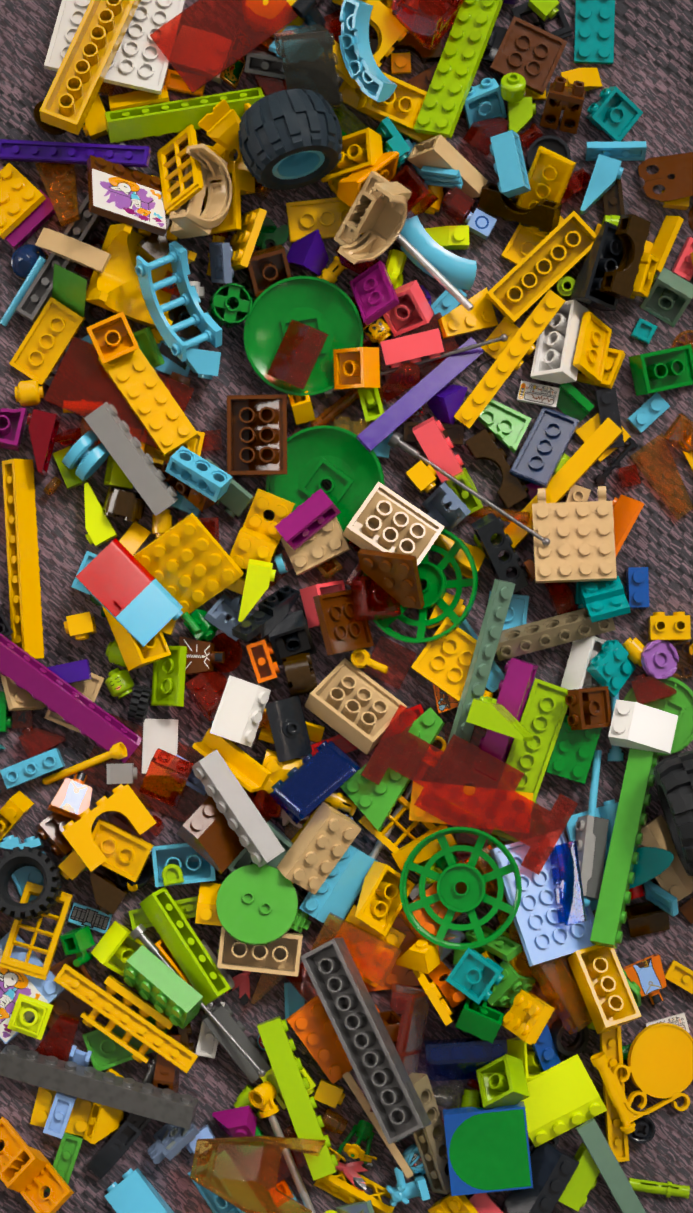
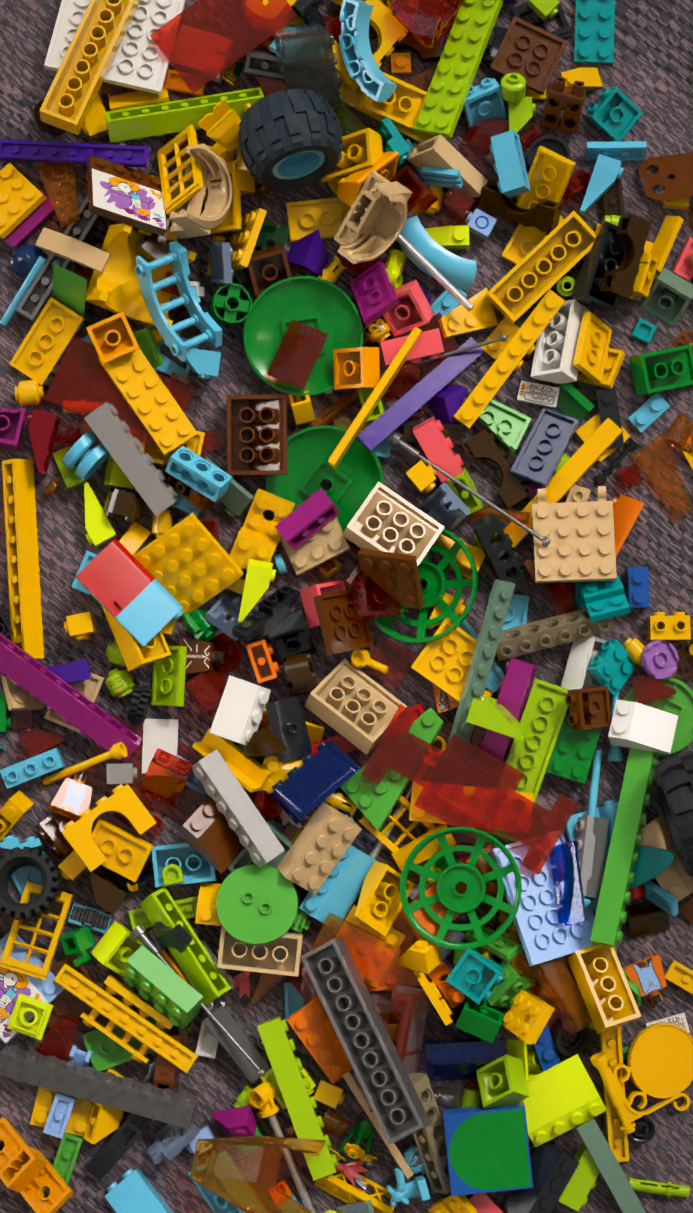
(173, 937): none -> black tile
(264, 744): none -> dark brown slope
(375, 397): none -> yellow tile

